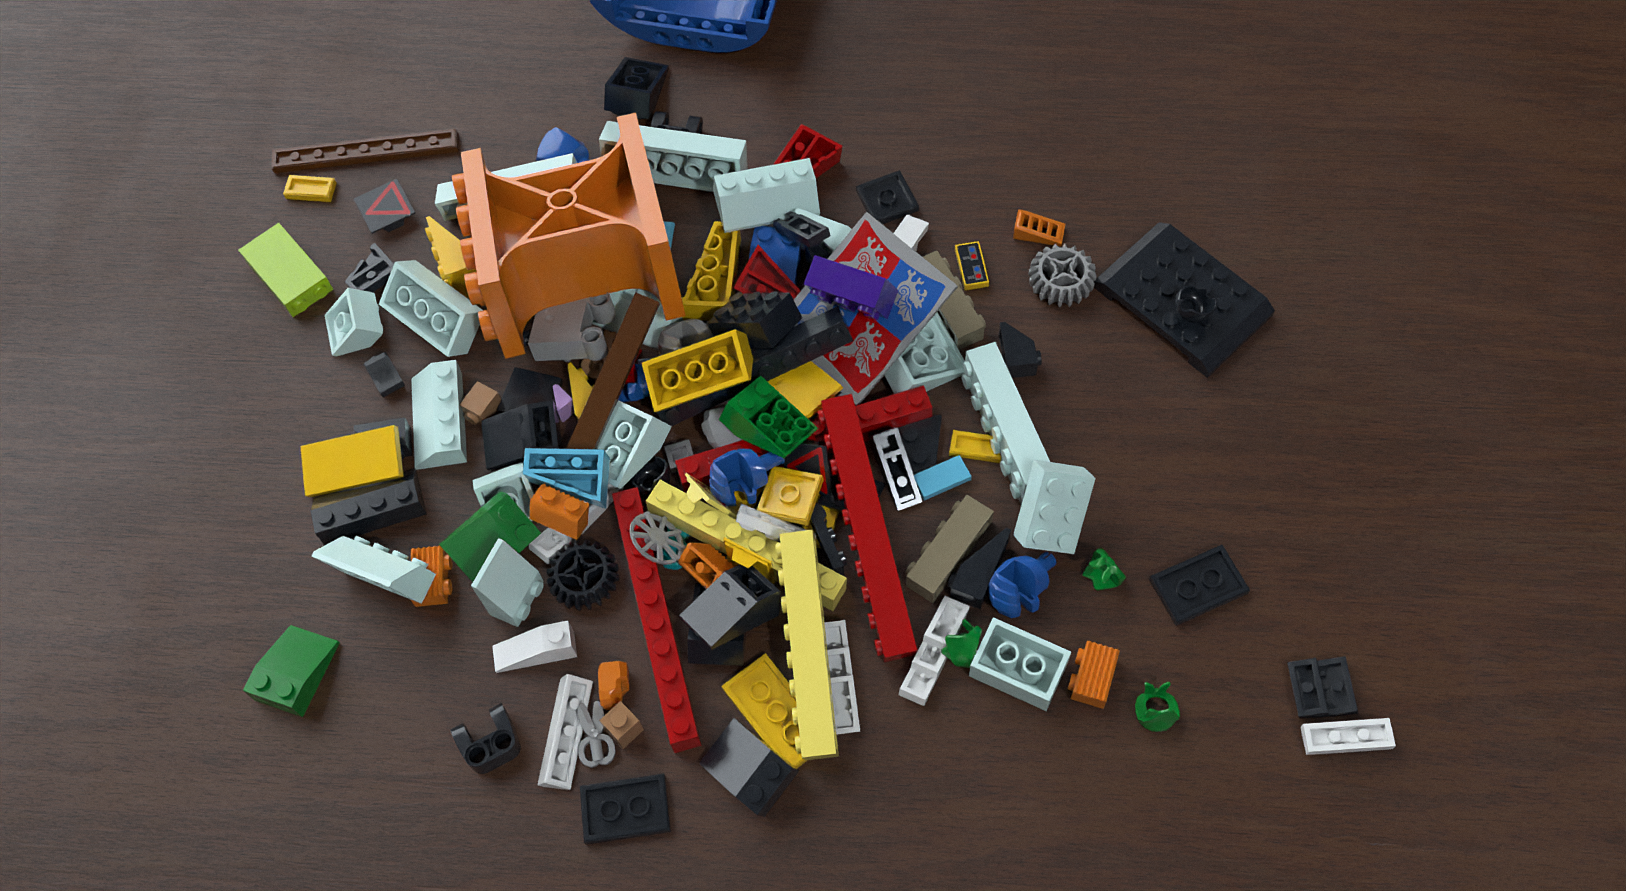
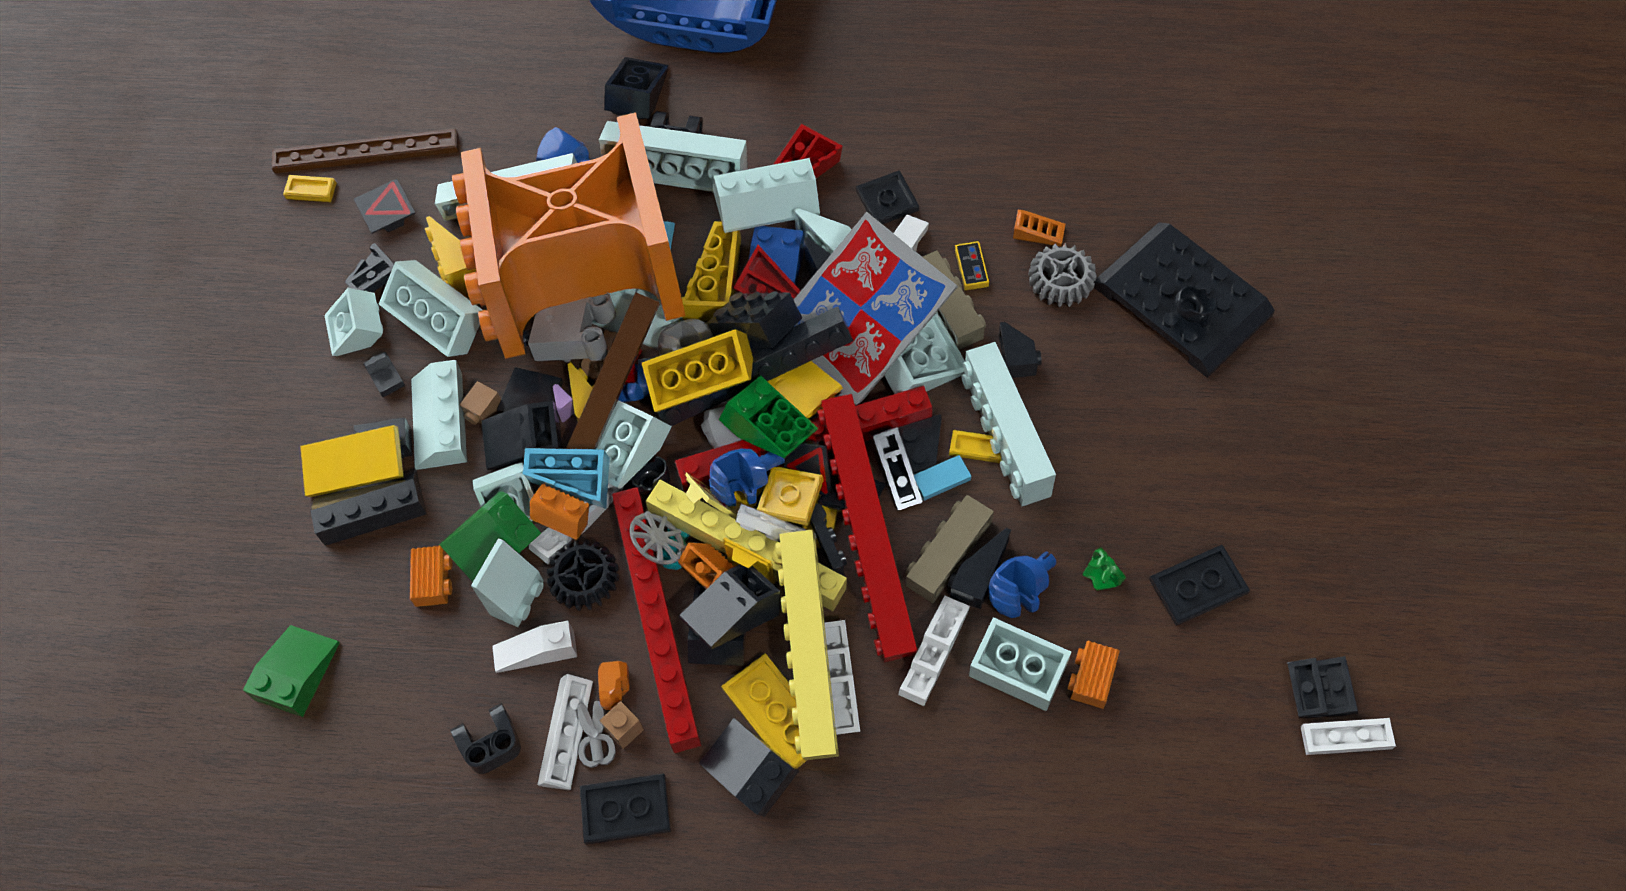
(286, 269): lime brick -> none
(378, 566): light aqua slope -> none
(676, 452): flat silver plate -> none
(802, 229): black hinge -> none
(850, 288): dark purple brick -> none
(962, 647): green piece -> none
(1054, 506): light aqua brick -> none
(1151, 718): green piece -> none

